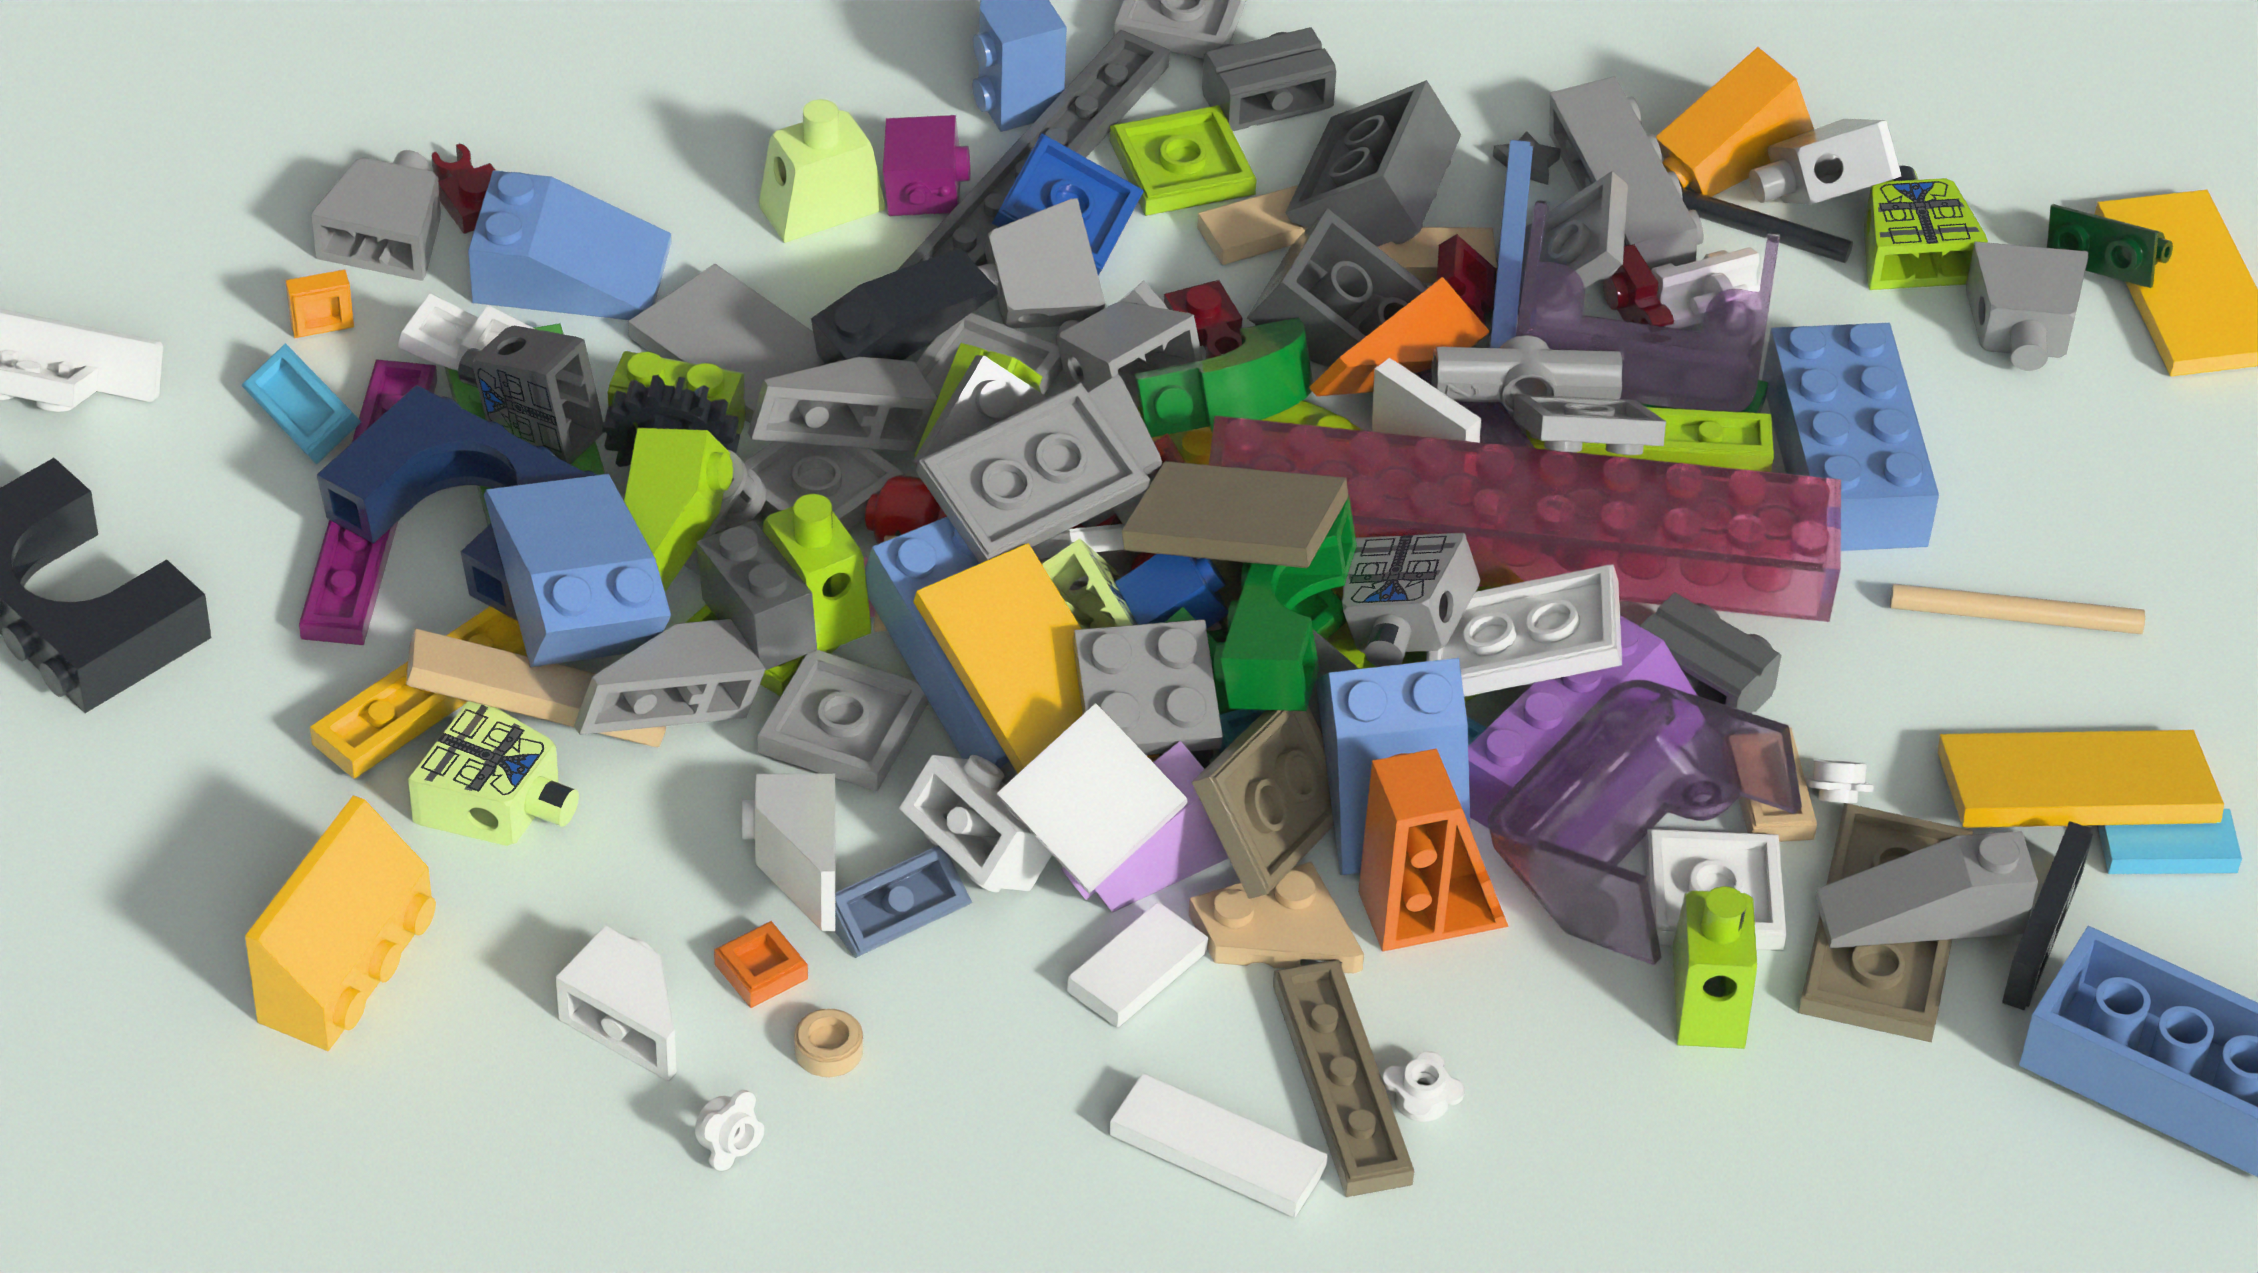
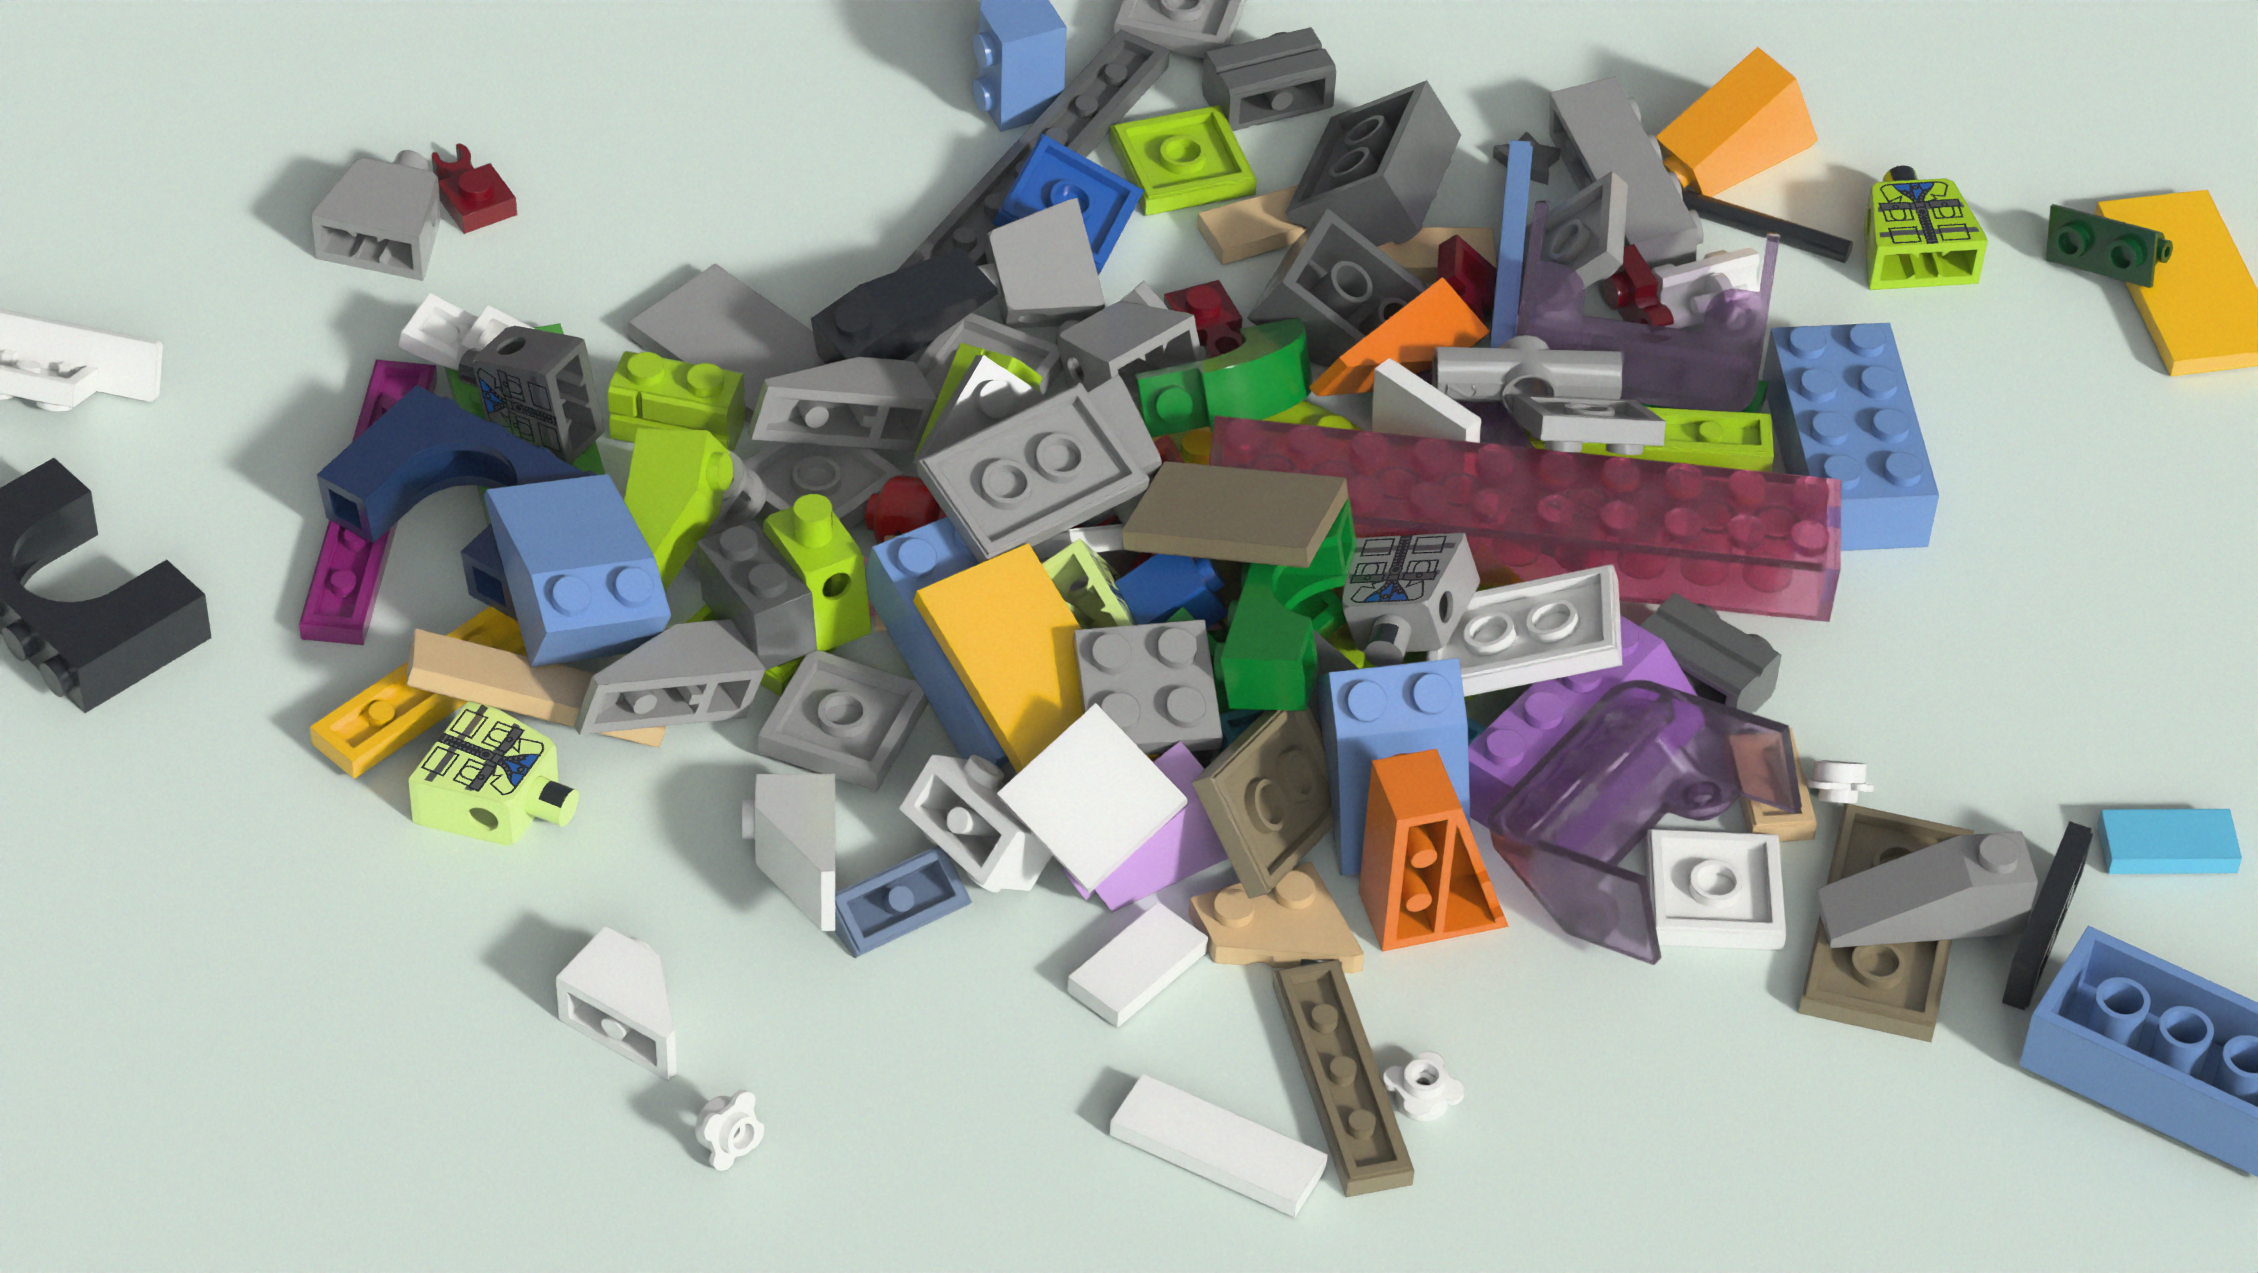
(301, 403): medium azure tile -> none
(319, 303): light orange tile -> none
(337, 927): yellow slope -> none
(562, 250): medium blue slope -> none
(665, 408): black gear -> none
(761, 964): orange tile -> none
(819, 173): yellowish green torso -> none
(828, 1042): tan tile -> none
(923, 165): magenta head -> none
(1714, 940): lime torso -> none
(1827, 163): torso -> none
(2017, 609): tan bar -> none
(2025, 299): light grey torso -> none
(2079, 778): yellow tile -> none

